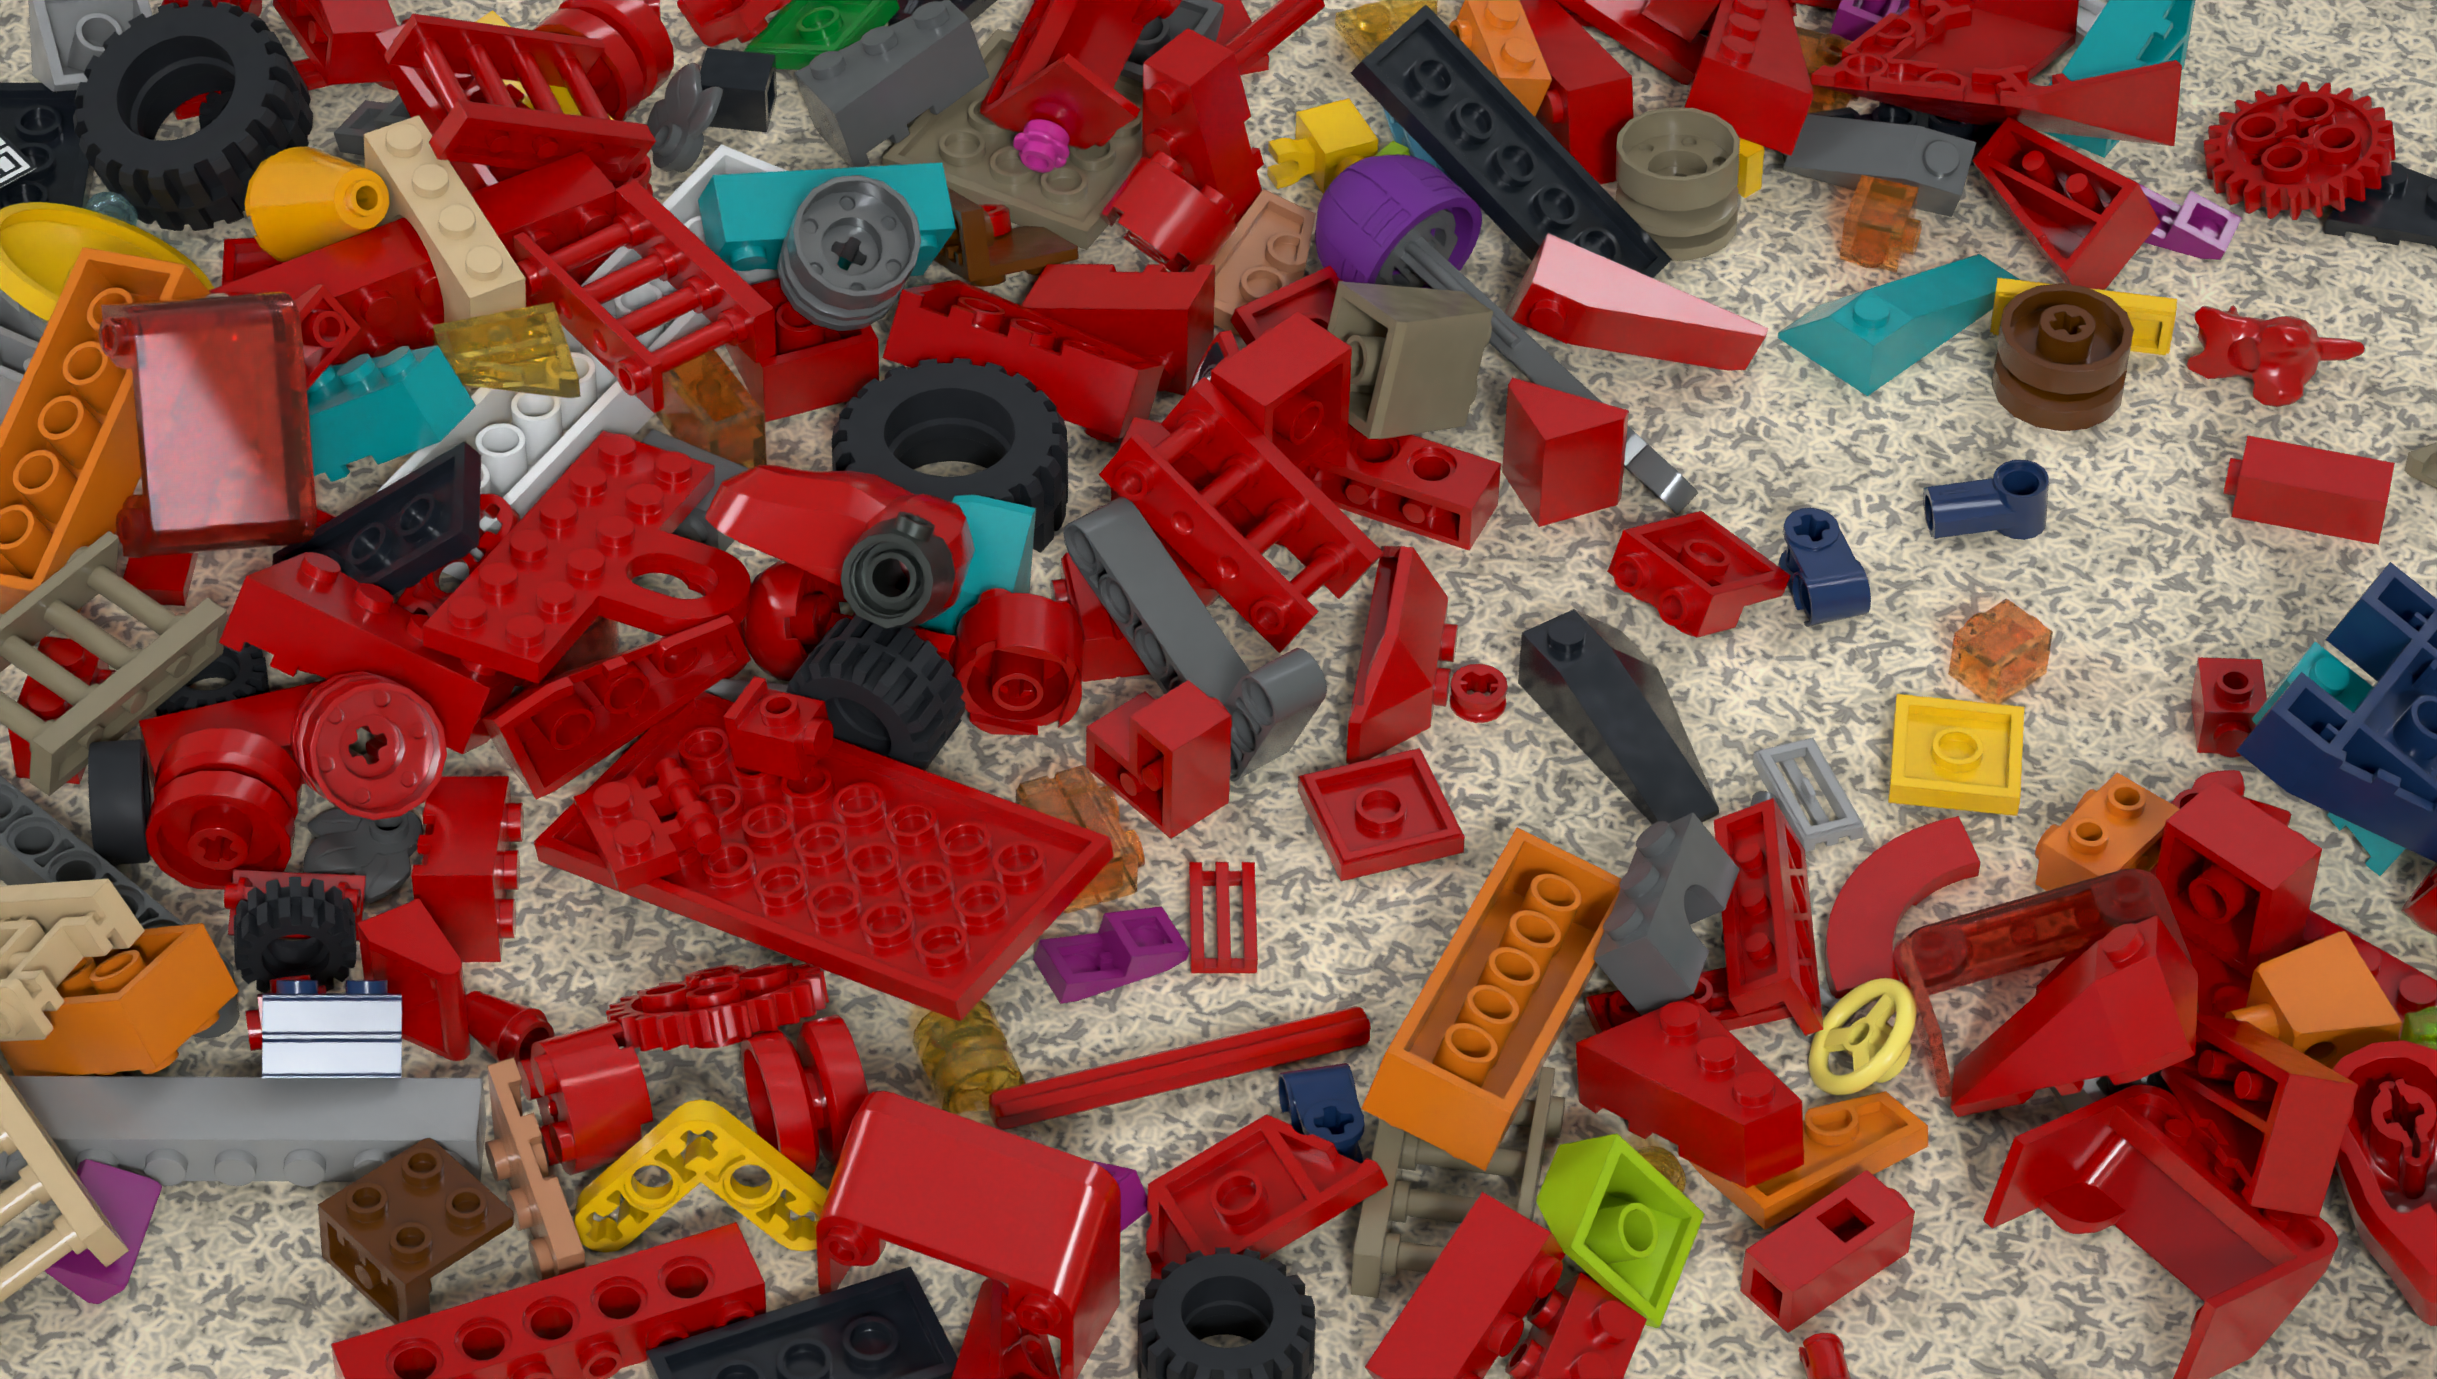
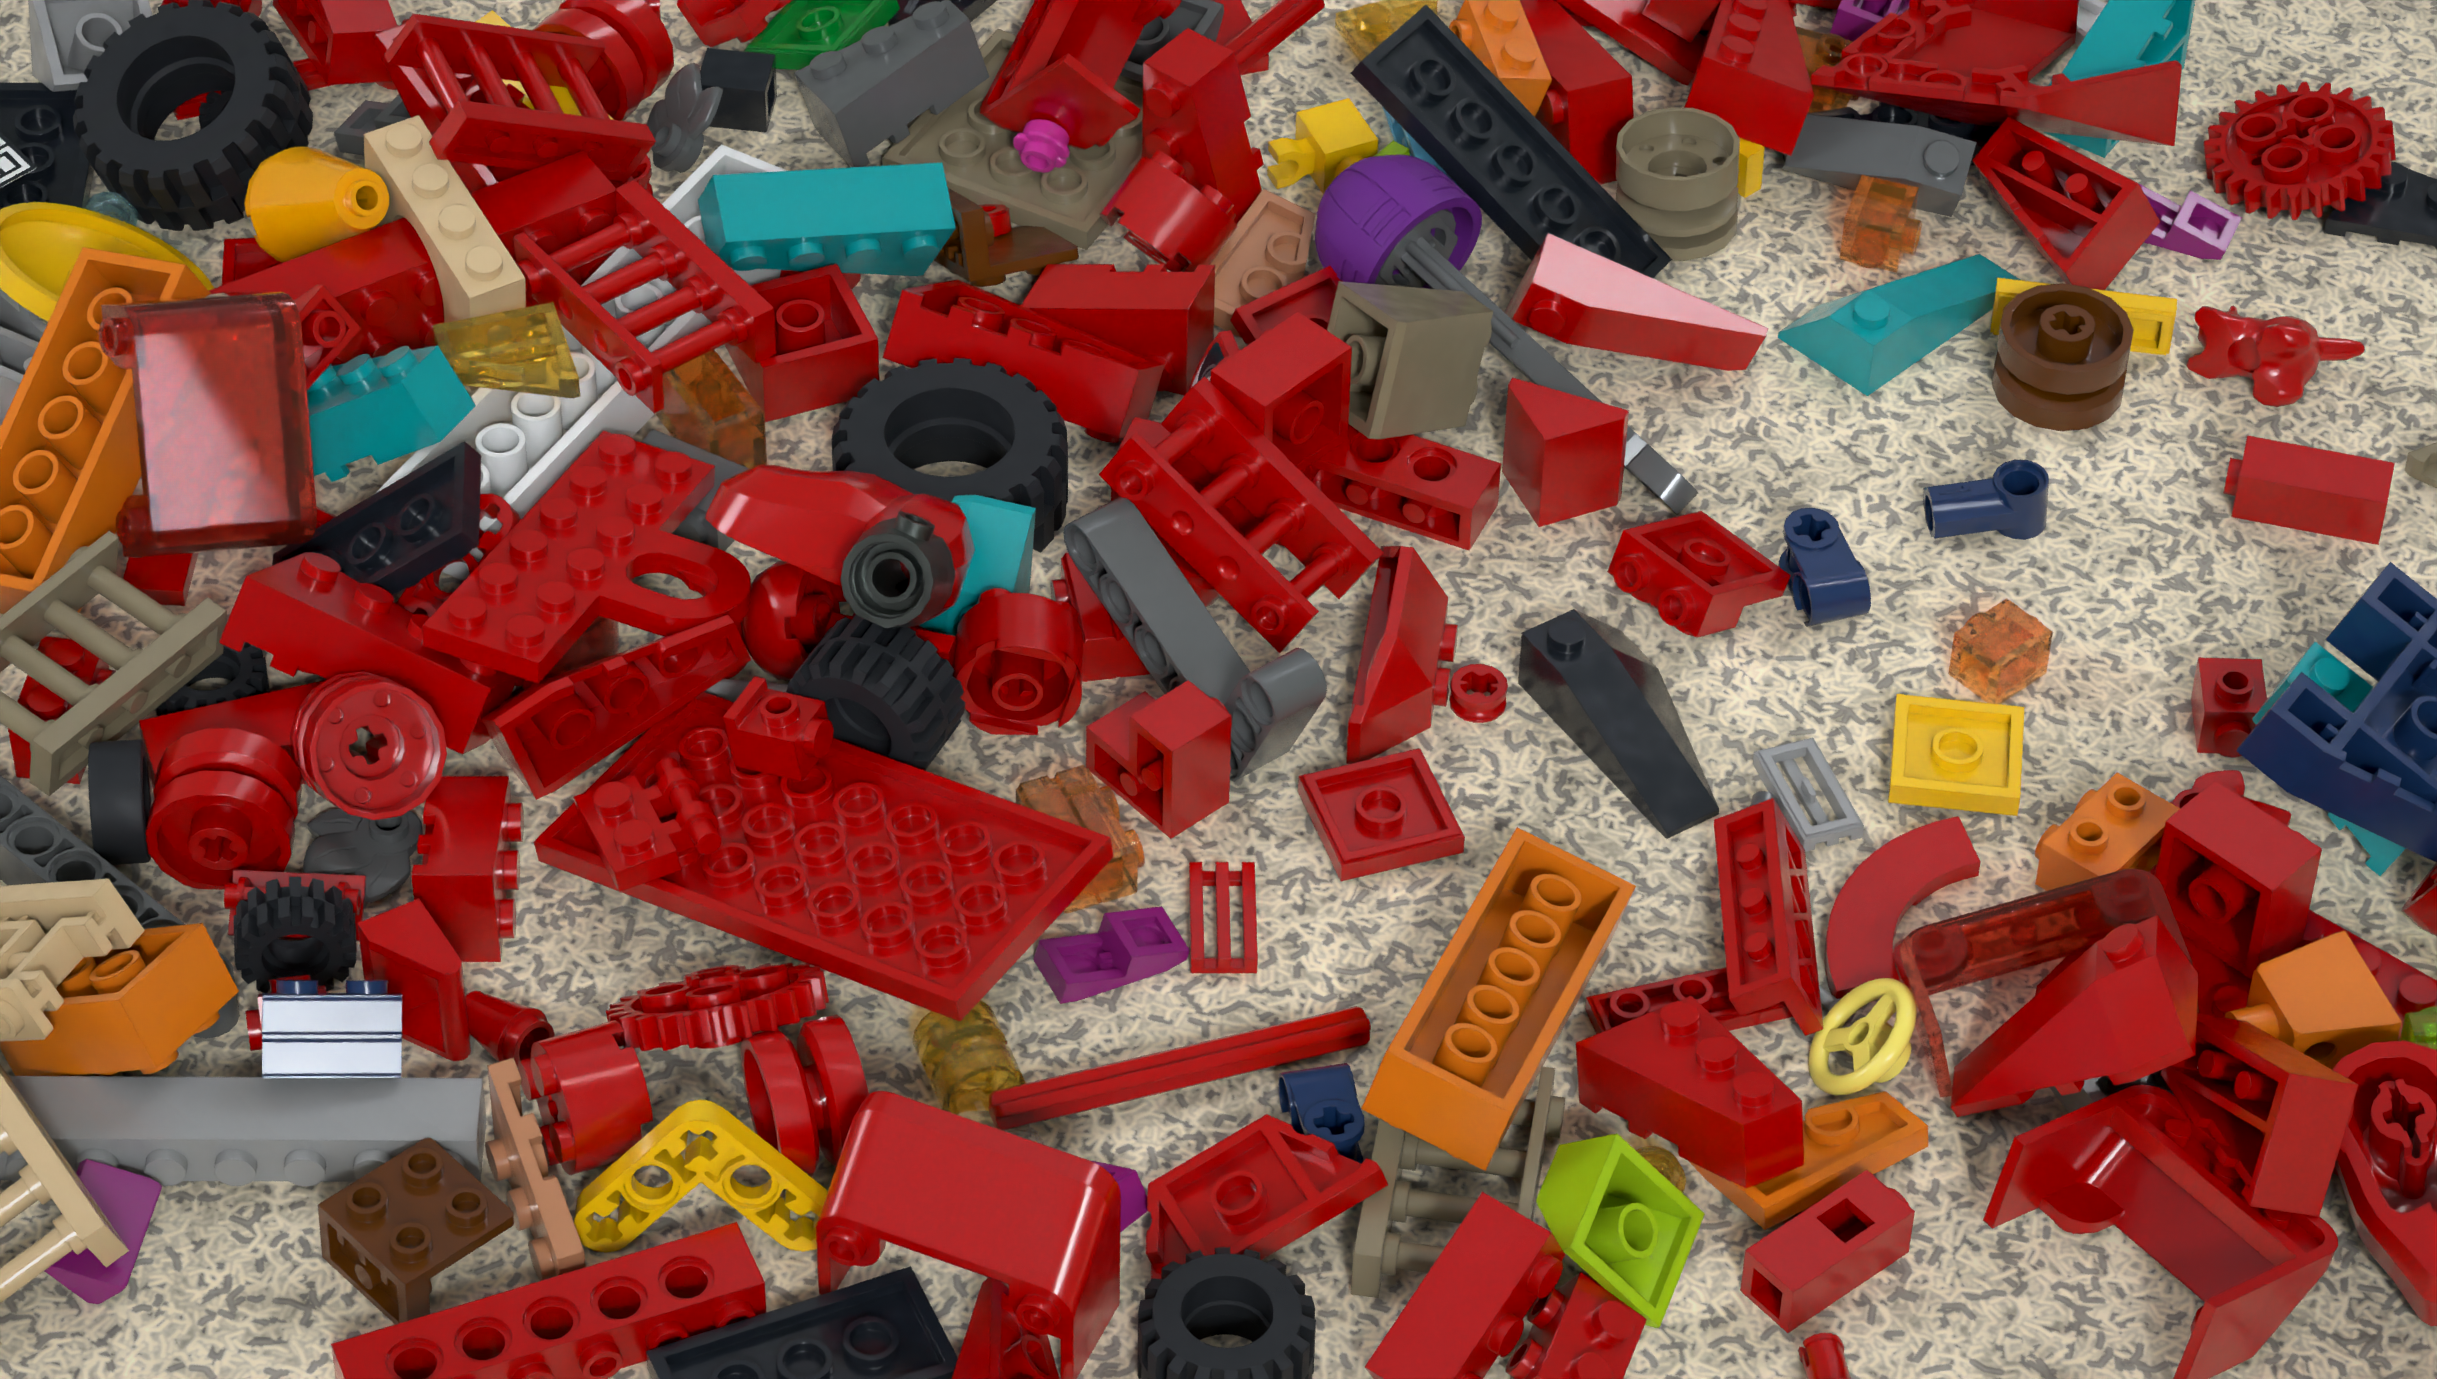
(853, 221): dark grey wheel -> none
(1670, 884): dark grey arch -> none

